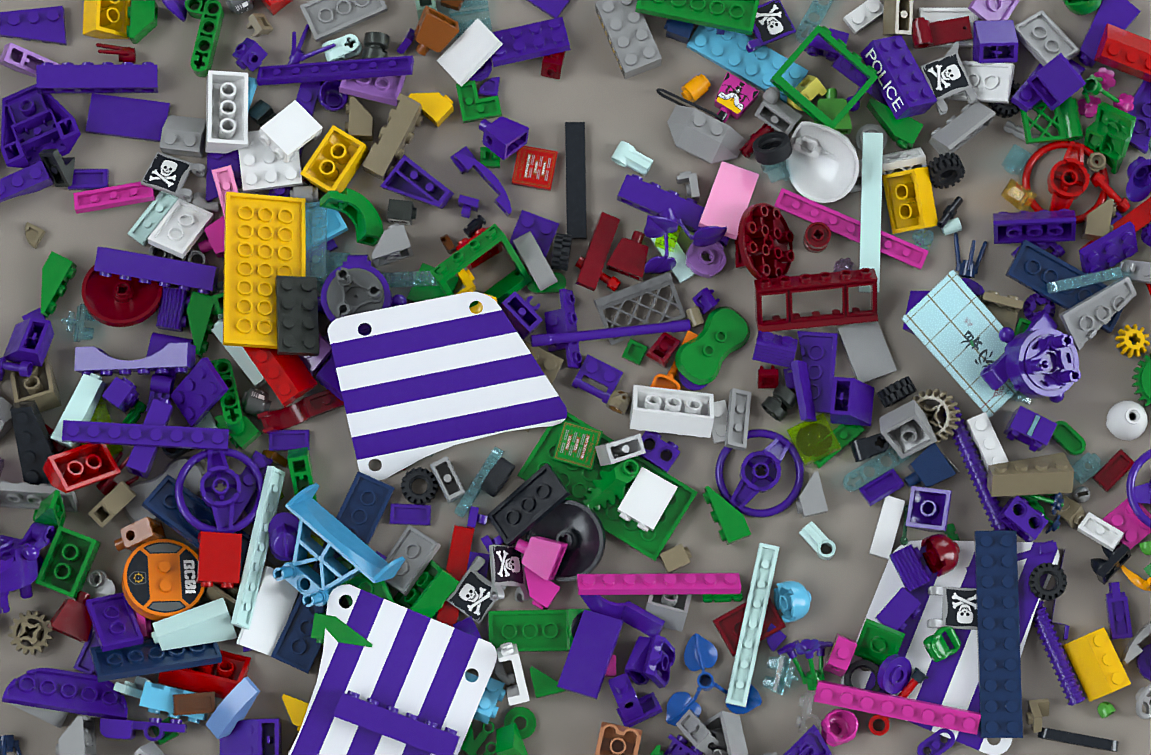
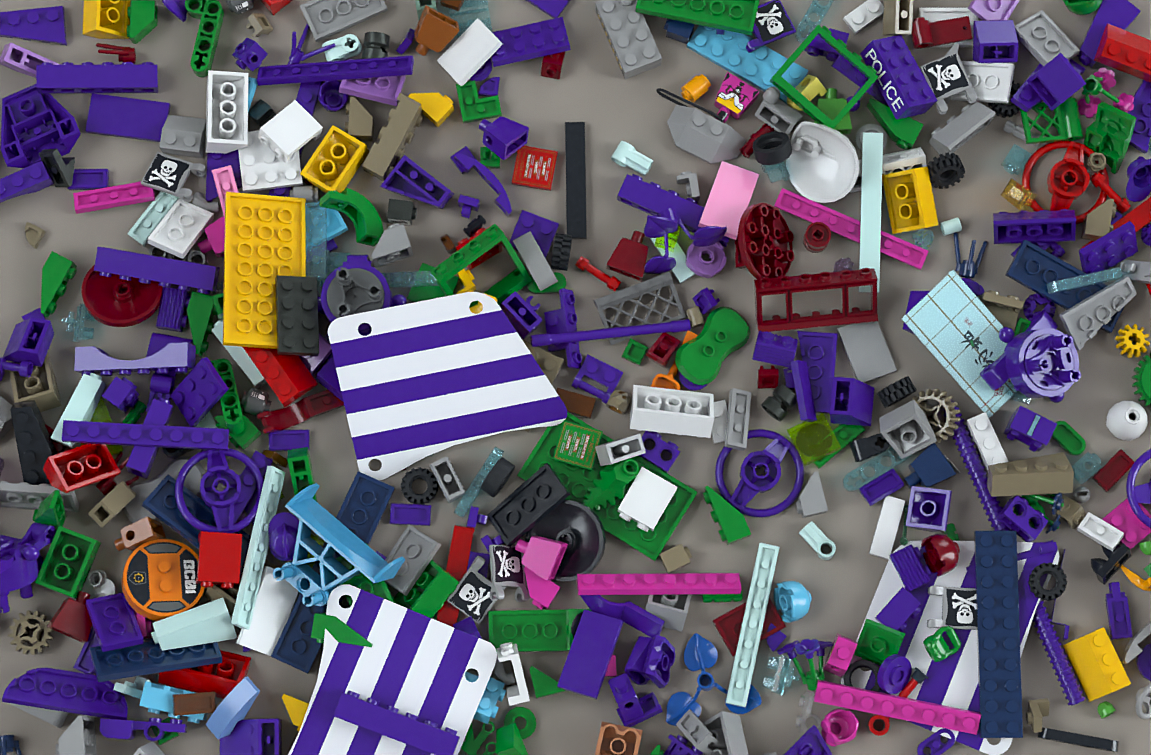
(577, 403): none -> reddish brown tile
(597, 251): dark red tile -> none
(949, 212): black bar -> none

